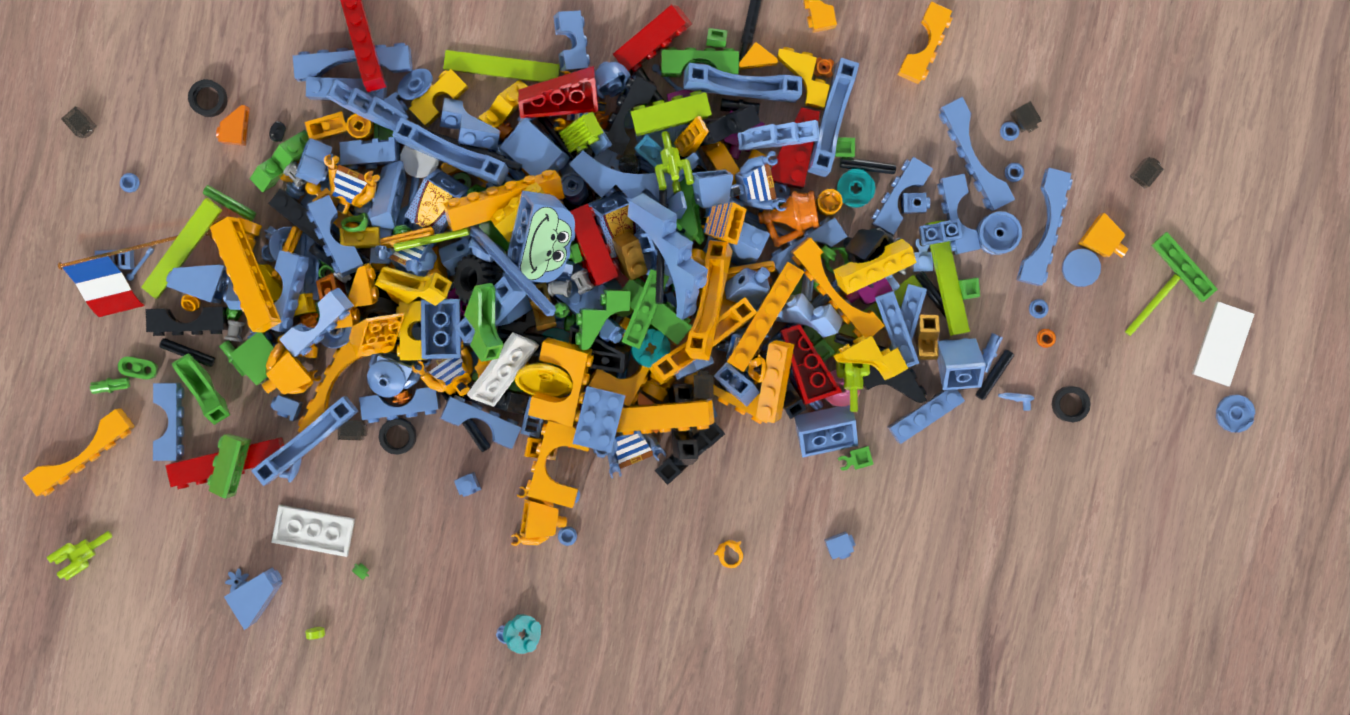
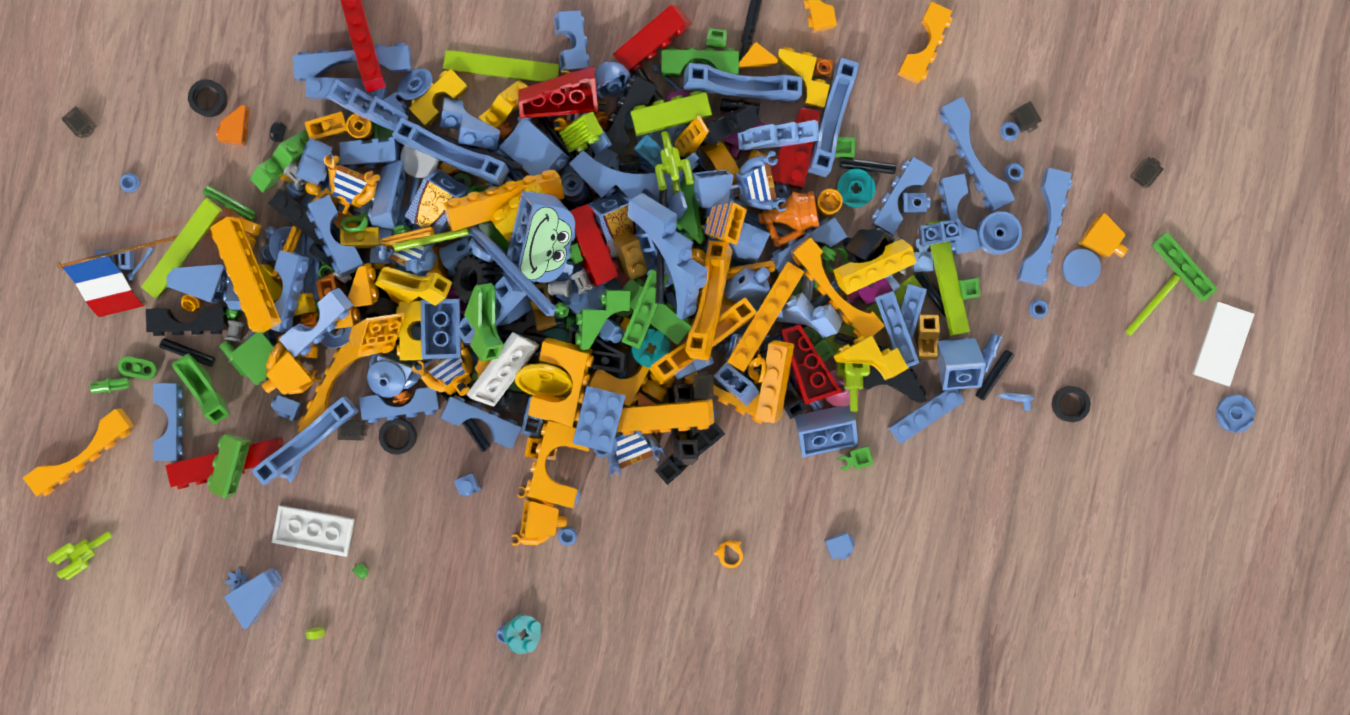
(1052, 338): orange plate -> none

